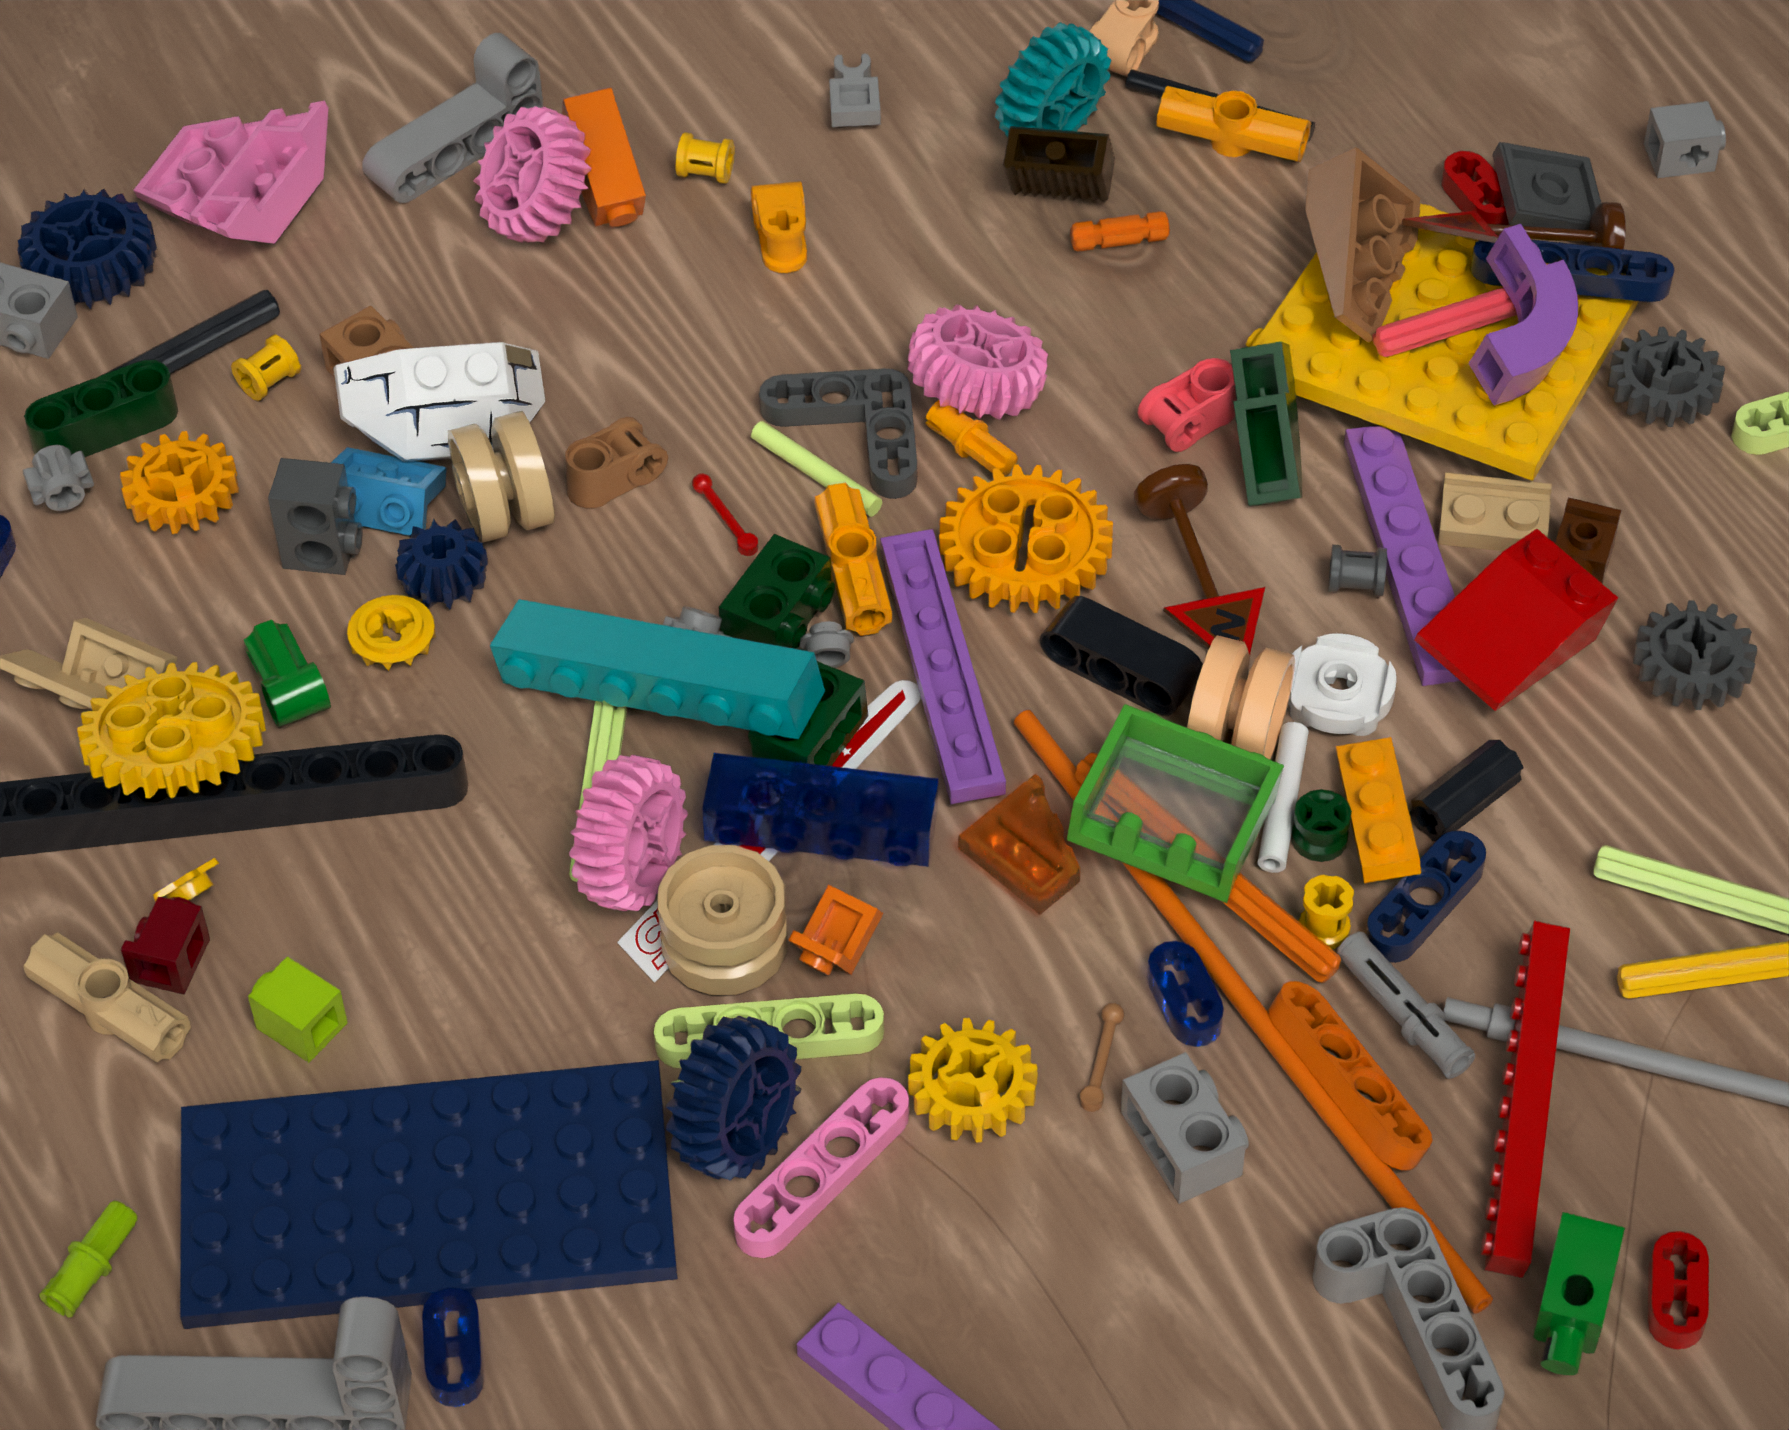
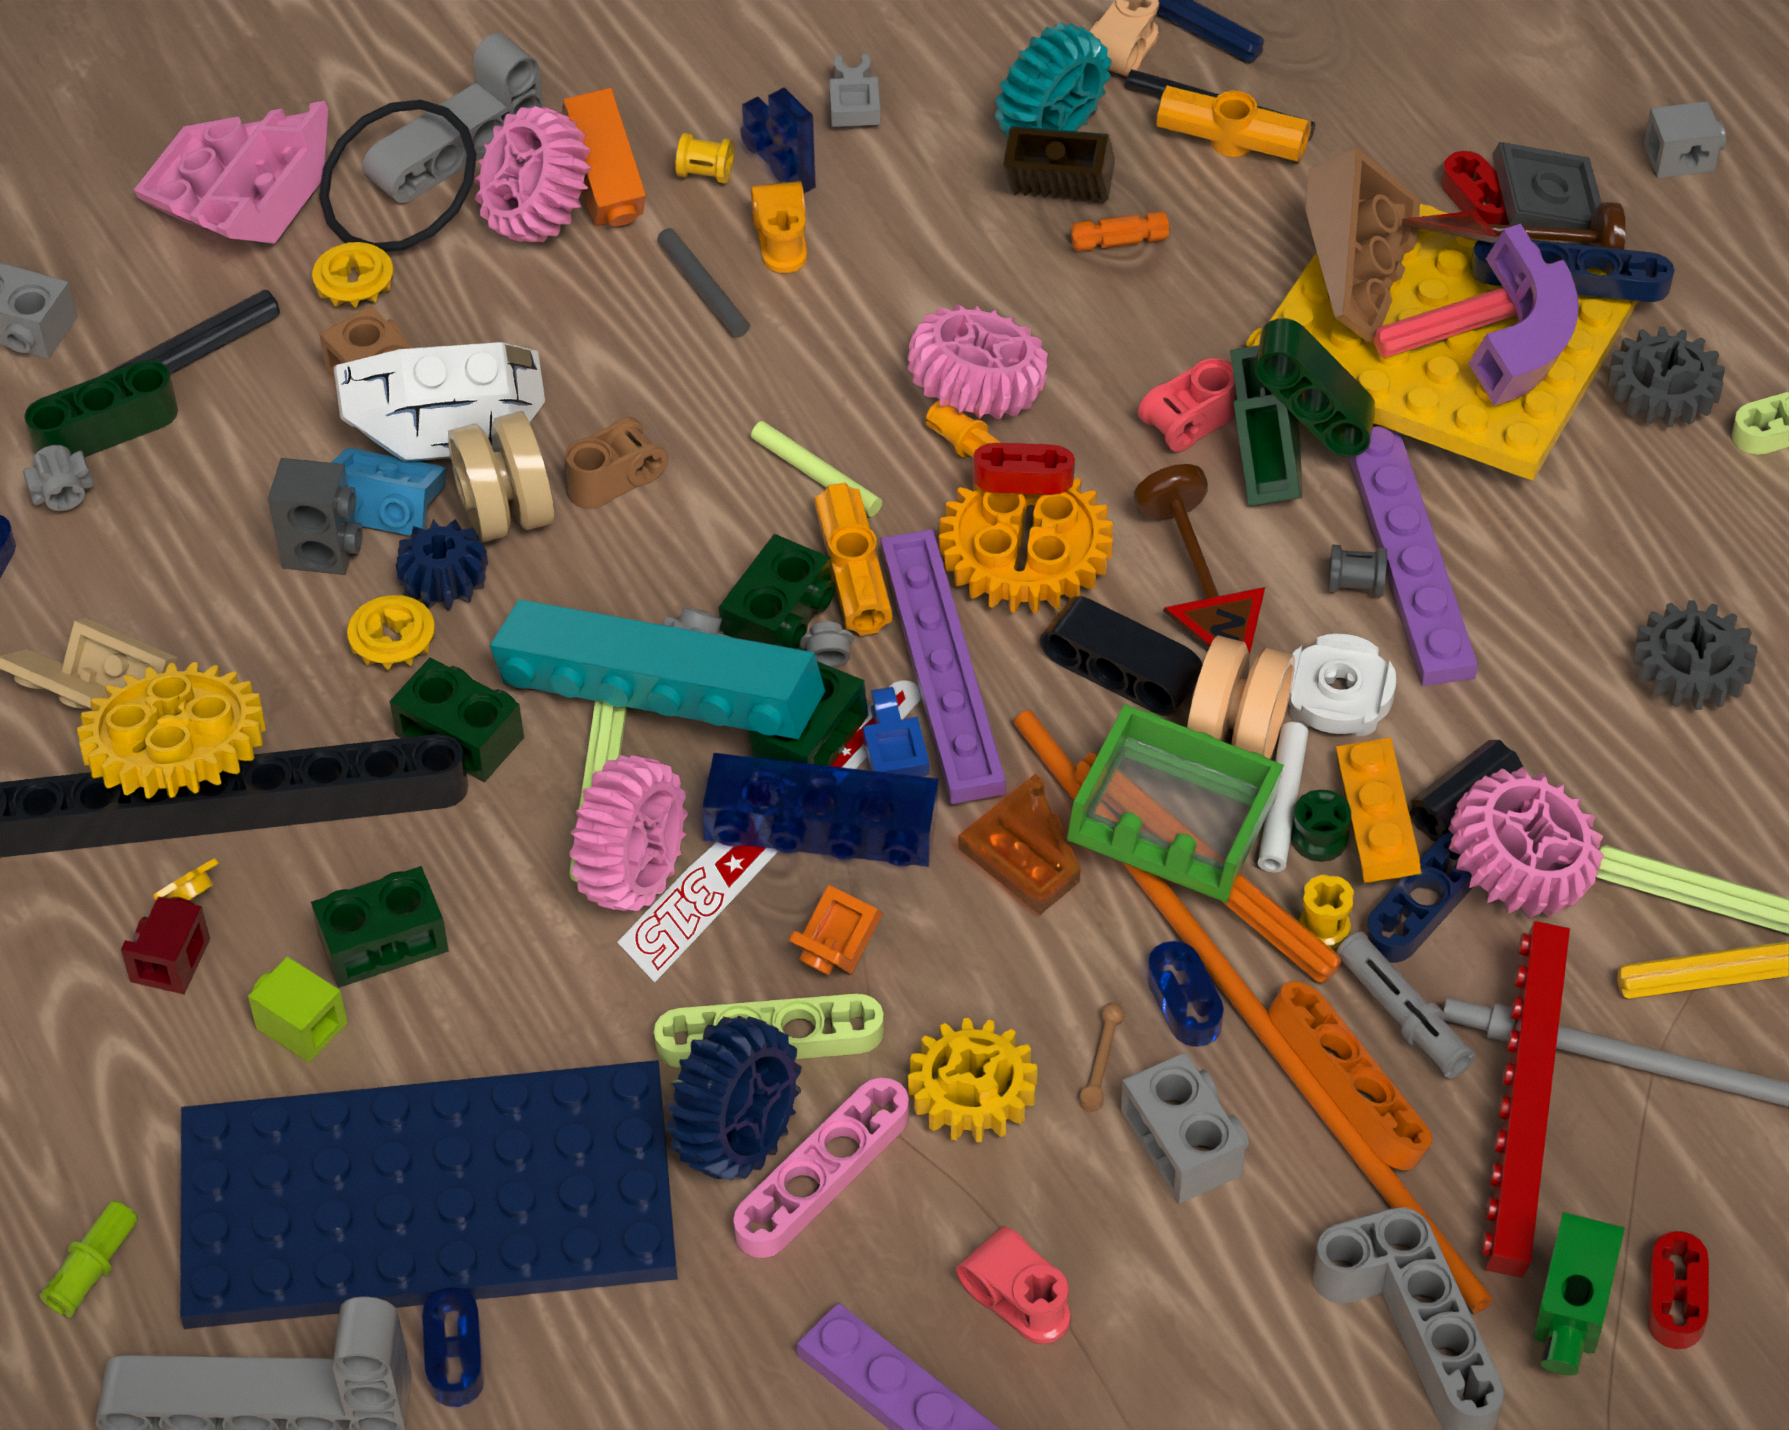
(92, 243): dark blue gear -> none
(129, 1011): tan piece -> none
(179, 482): light orange gear -> none
(255, 380): yellow bush -> none
(287, 681): green piece -> none
(333, 268): none -> yellow gear
(355, 129): none -> black piece
(382, 933): none -> dark green brick
(455, 705): none -> dark green brick
(703, 282): none -> dark grey bar
(723, 919): tan wheel -> none
(746, 542): red hinge -> none
(781, 136): none -> clear blue plate
(862, 405): dark grey beam -> none
(891, 742): none -> blue plate
(1018, 1286): none -> coral piece
(1023, 468): none -> red beam
(1315, 387): none -> dark green beam
(1491, 511): tan plate -> none
(1518, 620): red slope -> none
(1525, 842): none -> bright pink gear
(1589, 535): reddish brown brick -> none

